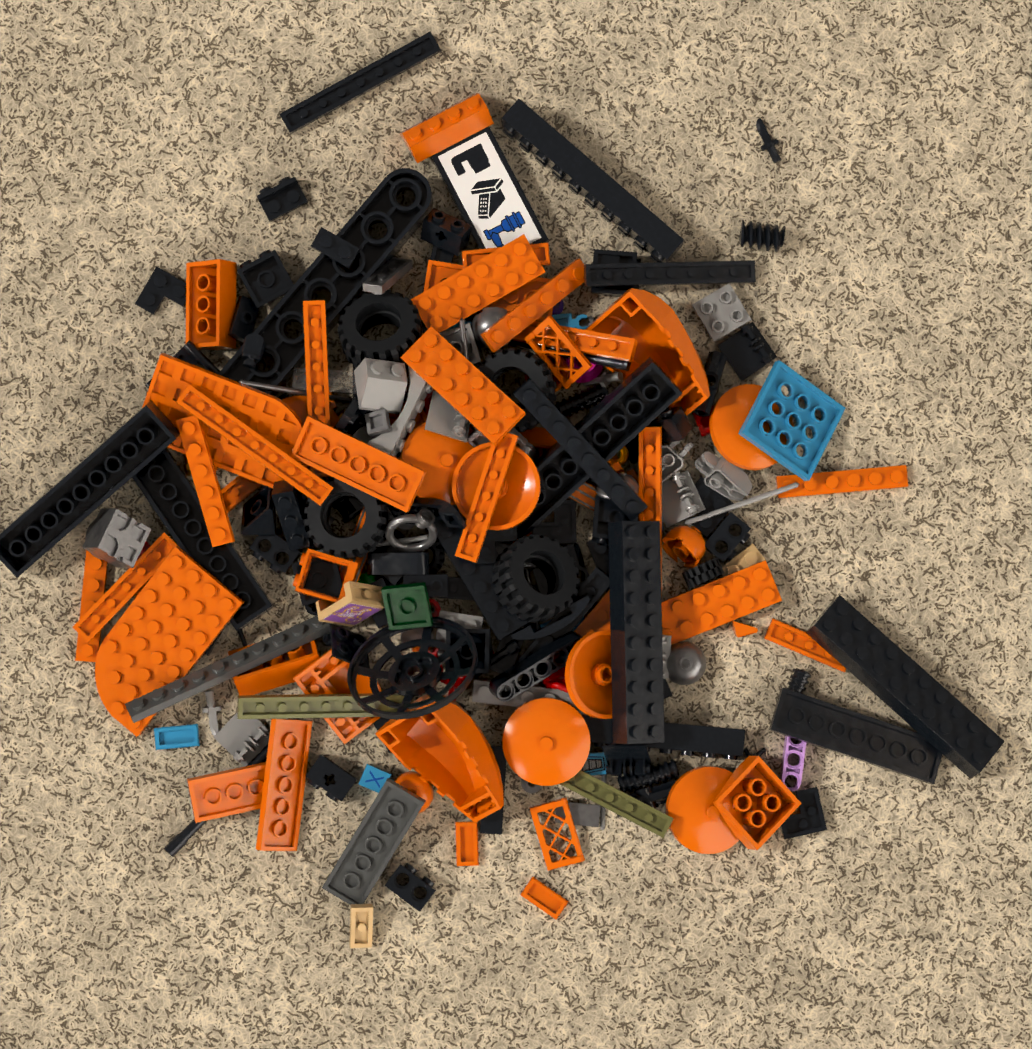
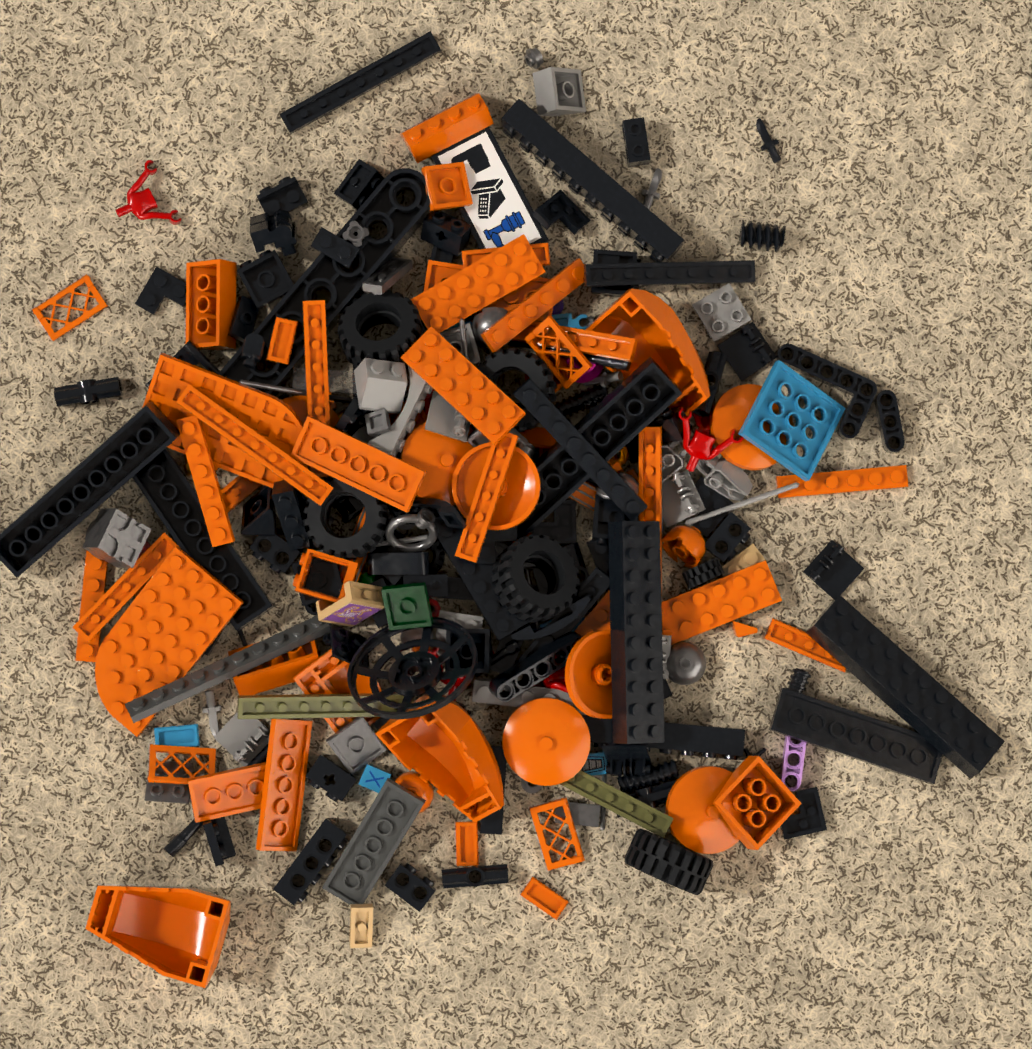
(86, 313): none -> orange window
(88, 391): none -> black piece
(142, 202): none -> red piece
(164, 927): none -> orange windscreen
(166, 791): none -> flat silver hinge
(171, 750): none -> orange window
(219, 840): none -> black bracket
(276, 229): none -> black hips
(282, 340): none -> orange tile
(286, 885): none -> black brick
(349, 234): none -> flat silver plate
(356, 744): none -> flat silver plate
(359, 184): none -> black bracket
(447, 186): none -> orange tile
(460, 876): none -> black piece
(533, 58): none -> flat silver plate
(559, 91): none -> light grey slope
(563, 209): none -> black plate
(636, 142): none -> black brick
(651, 193): none -> flat silver piece
(668, 861): none -> black tyre
(701, 443): none -> red piece
(833, 569): none -> black hinge
(834, 381): none -> black beam
(888, 432): none -> black beam

